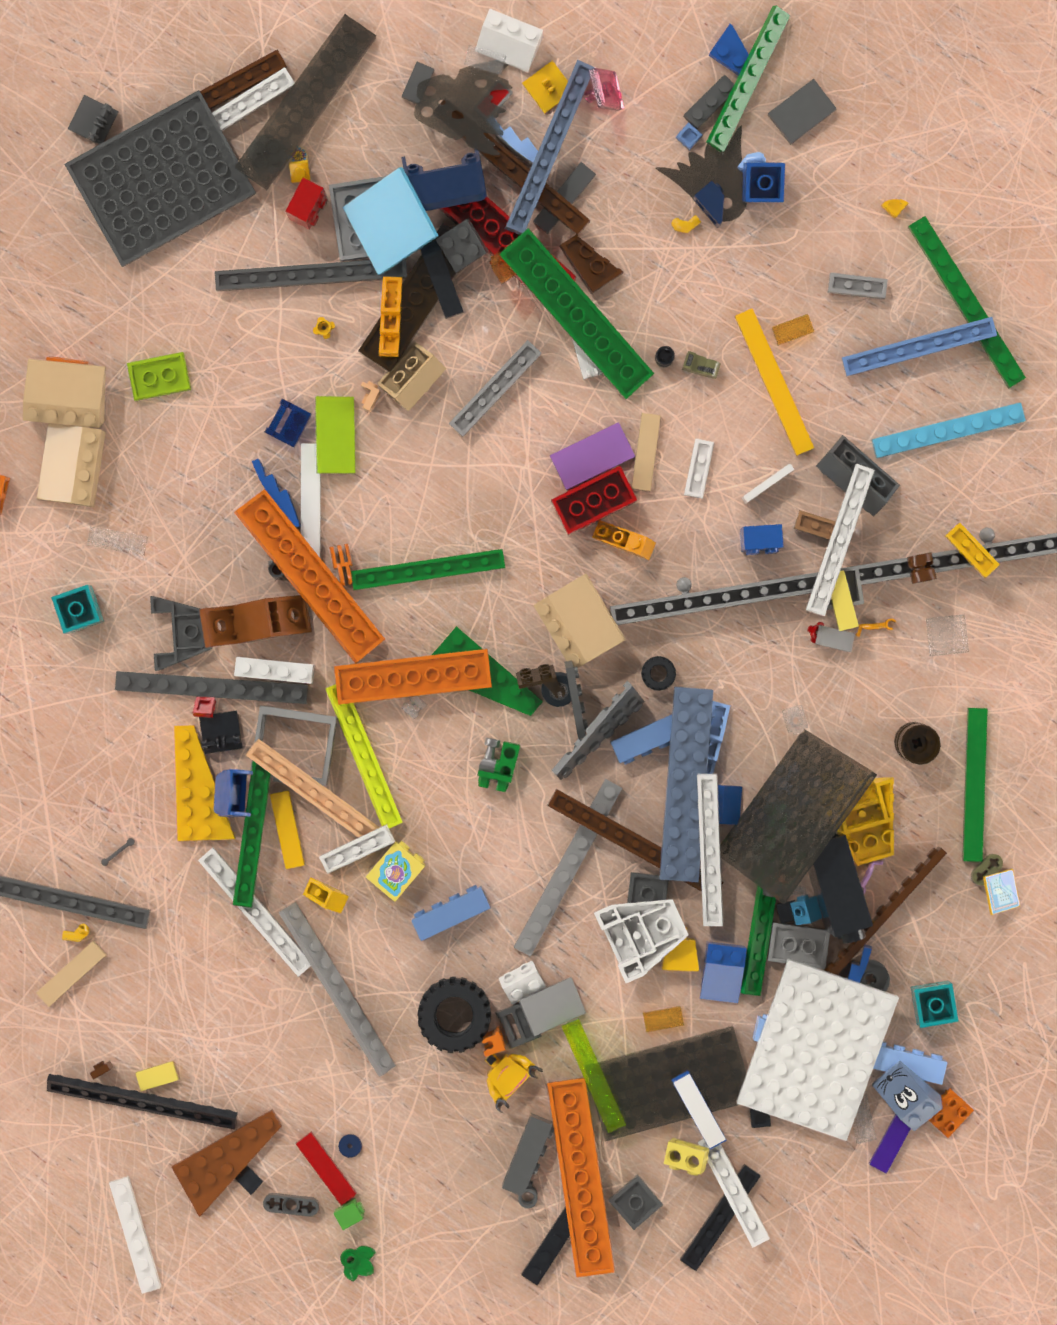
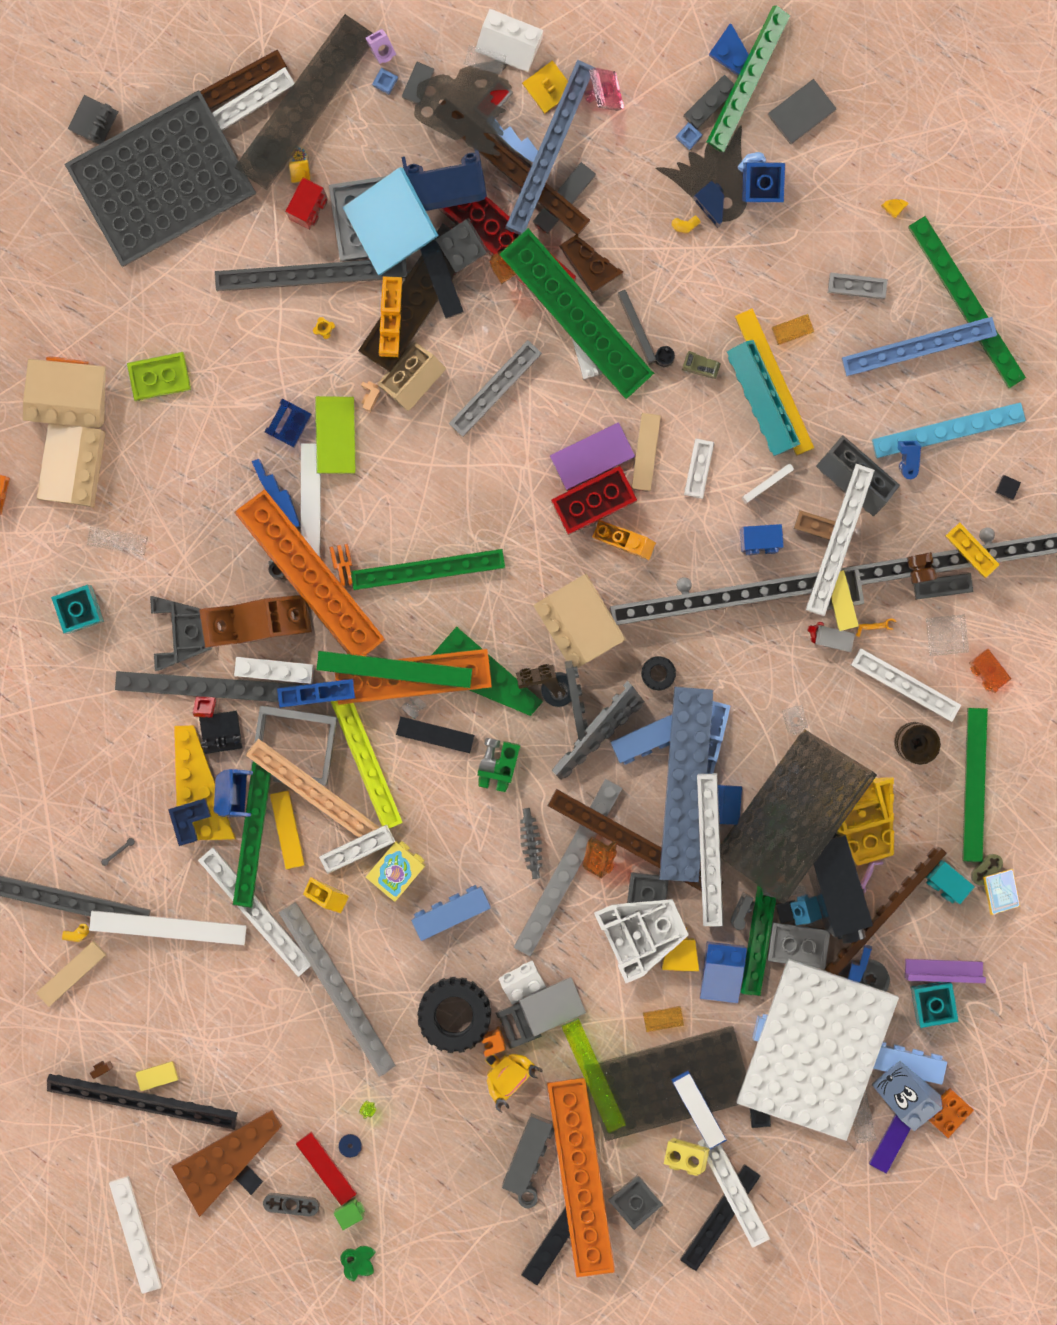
(167, 927): none -> white tile
(183, 818): none -> dark blue plate
(316, 693): none -> blue slope
(367, 1109): none -> clear neon green plate
(375, 41): none -> lavender brick
(385, 81): none -> medium blue tile
(394, 669): none -> green tile
(435, 735): none -> black tile
(532, 850): none -> dark grey piece
(599, 857): none -> clear orange bracket
(636, 326): none -> dark grey tile
(743, 906): none -> dark grey plate
(763, 397): none -> teal brick
(906, 685): none -> white plate
(910, 458): none -> blue leg
(944, 586): none -> dark grey tile
(944, 971): none -> medium lavender fence
(949, 882): none -> teal brick
(990, 671): none -> clear orange bracket
(1008, 487): none -> black tile

